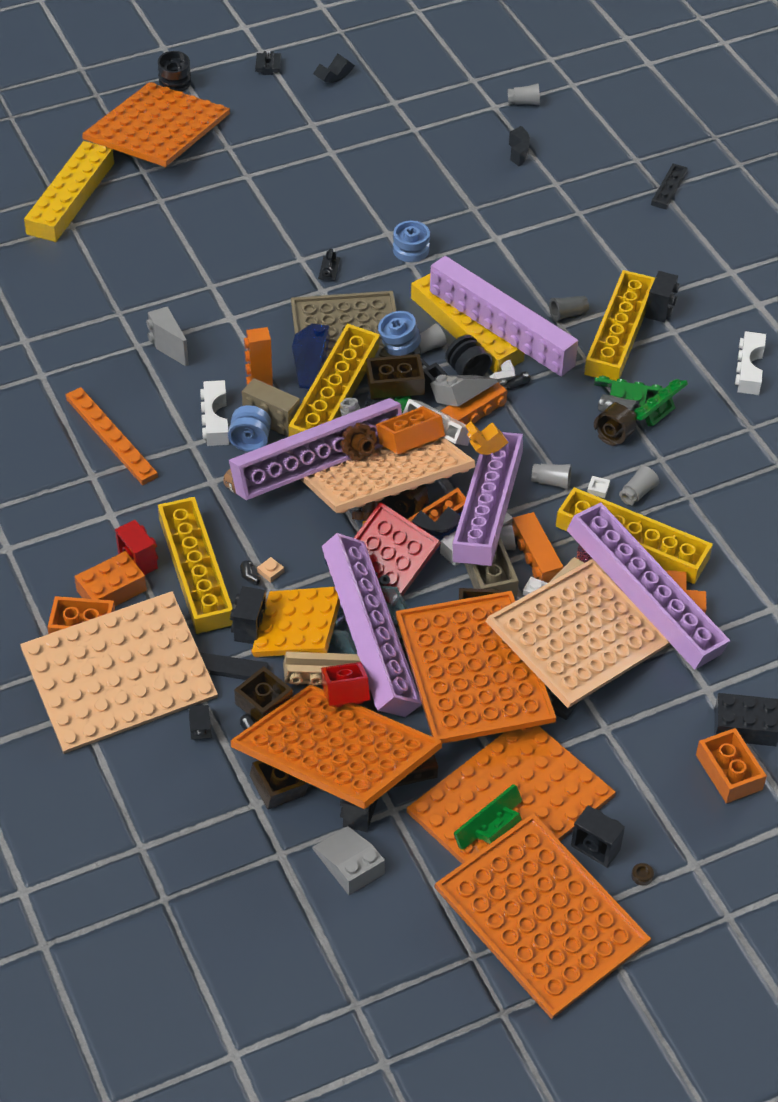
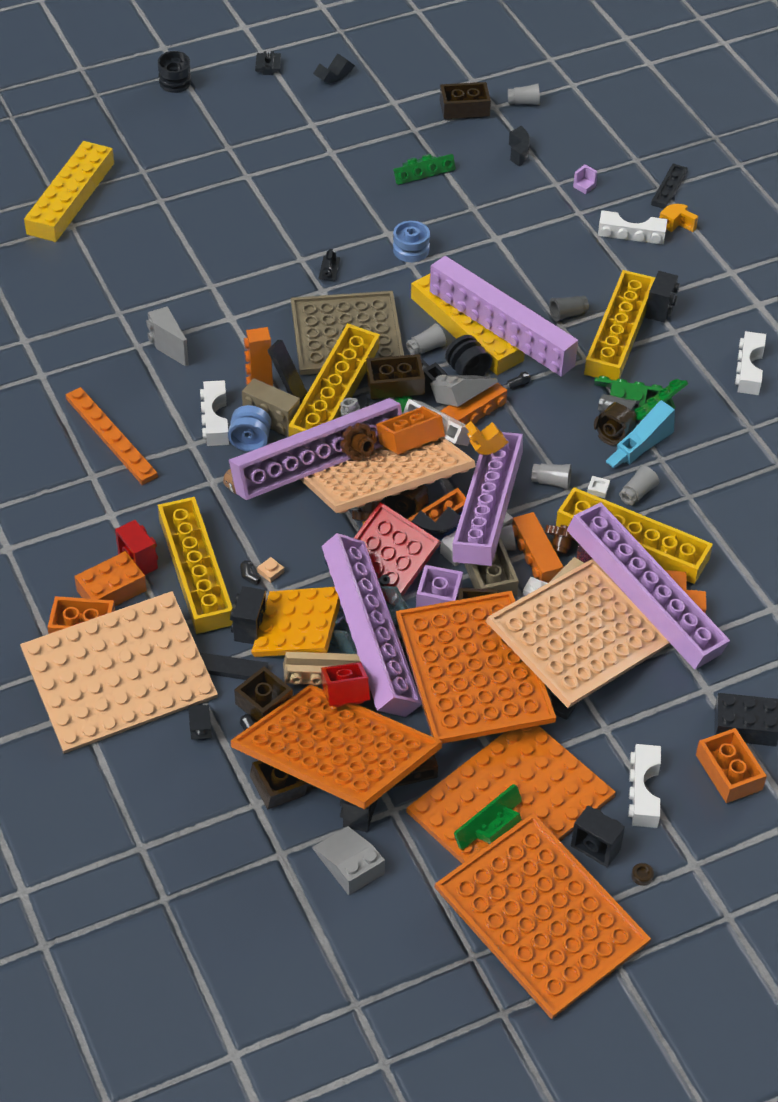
(156, 124): orange plate -> none
(287, 370): none -> black tile
(310, 352): clear blue wedge -> none
(399, 333): medium blue wheel -> none
(424, 167): none -> green bracket
(438, 586): none -> lavender brick
(465, 100): none -> dark brown brick
(506, 374): white bracket -> none
(562, 538): none -> reddish brown plant
(585, 179): none -> lavender panel
(614, 226): none -> white arch
(645, 806): none -> white arch
(650, 431): none -> medium azure piece
(679, 216): none -> light orange brick

